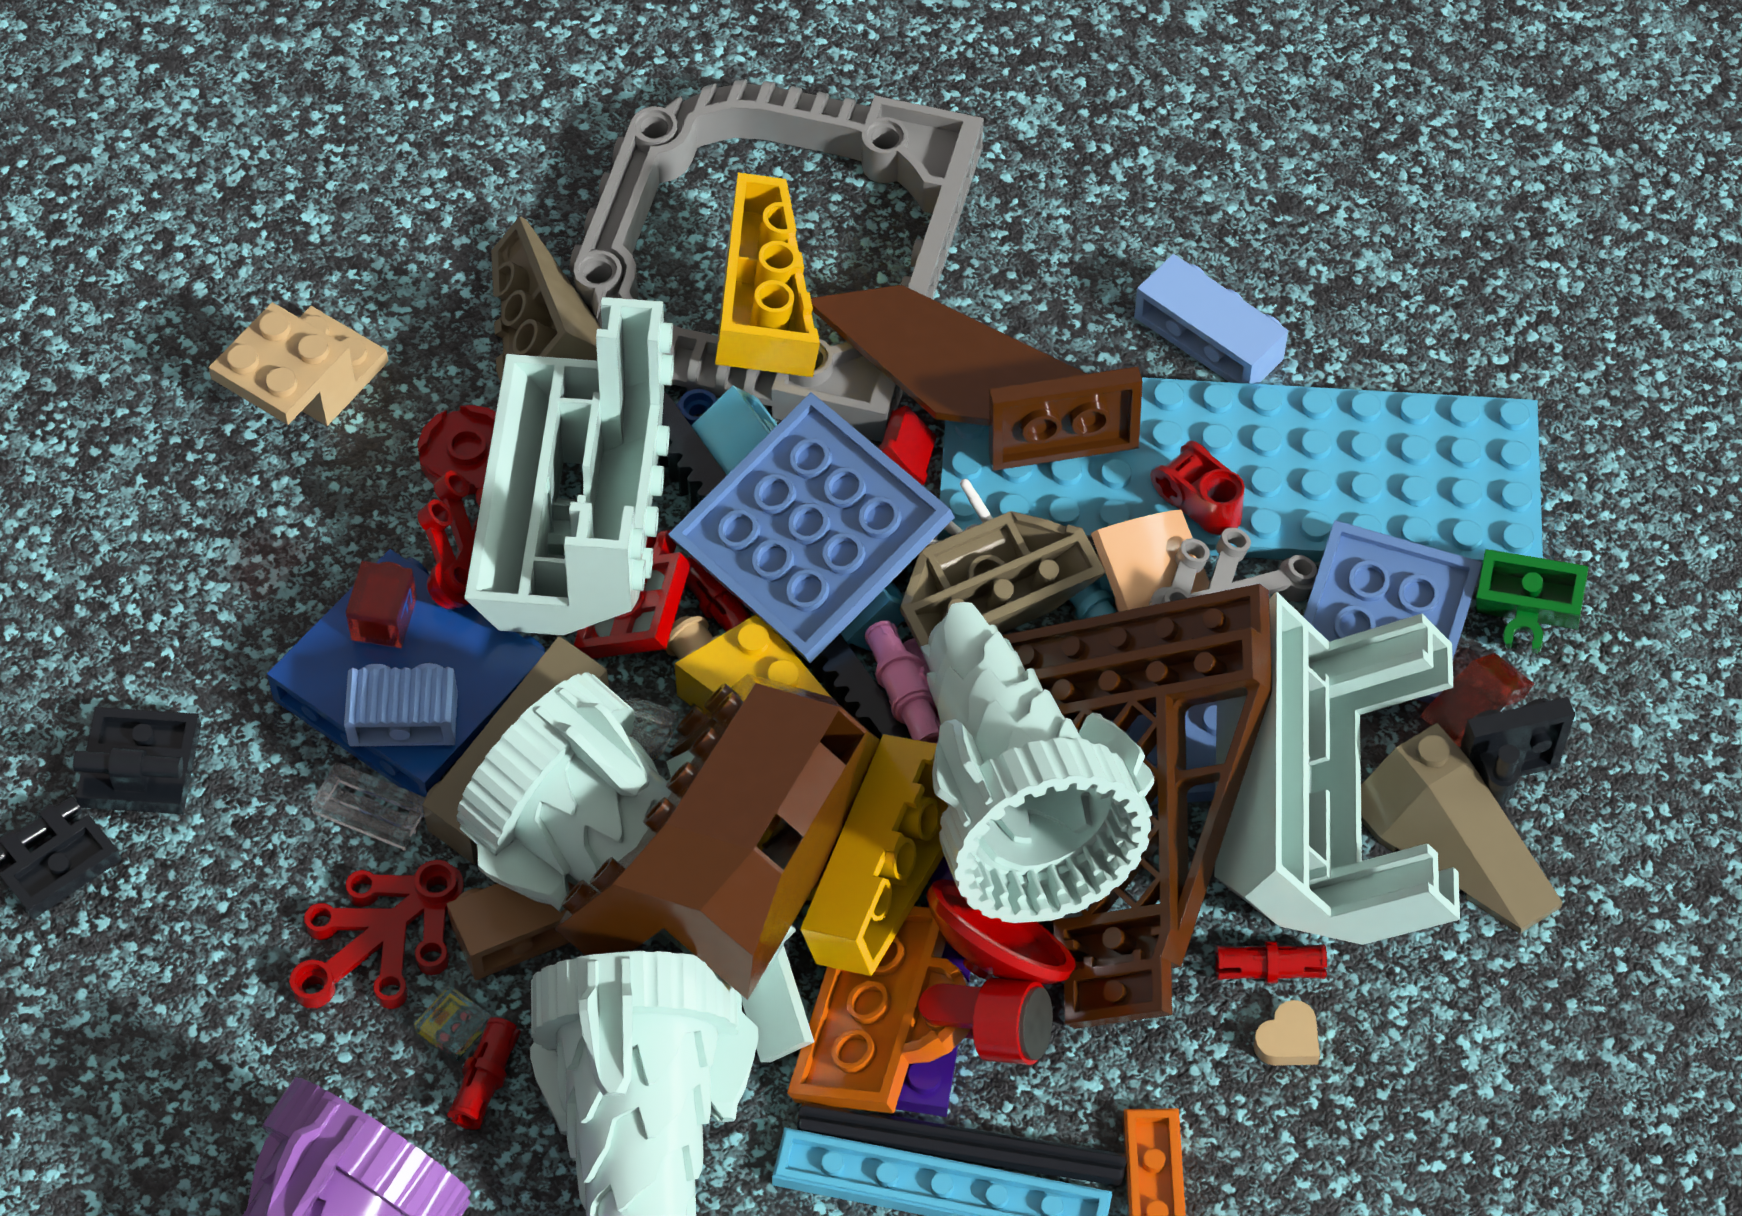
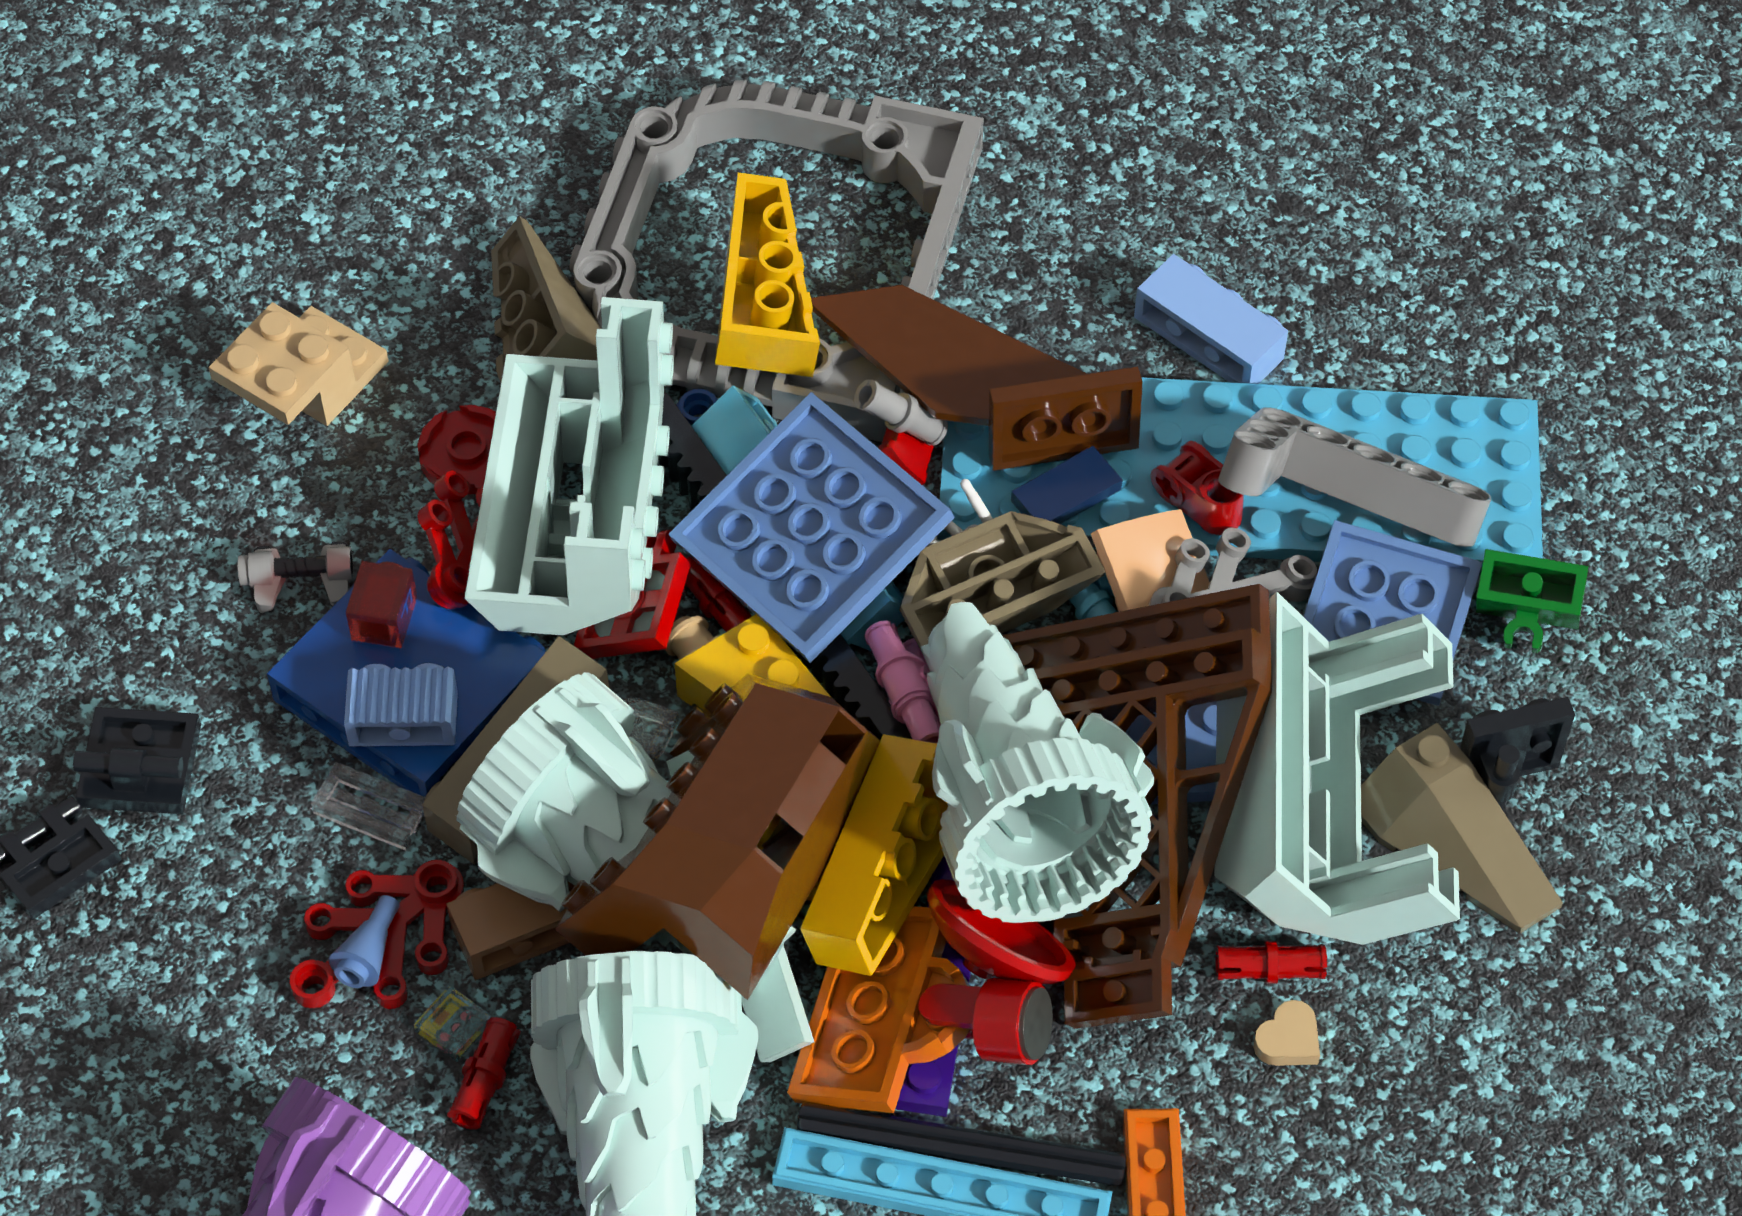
(268, 572): none -> light grey piece
(361, 955): none -> medium blue cone
(900, 412): none -> light grey pin
(1068, 488): none -> dark blue tile
(1291, 447): none -> light grey beam
(1480, 687): clear red slope -> none

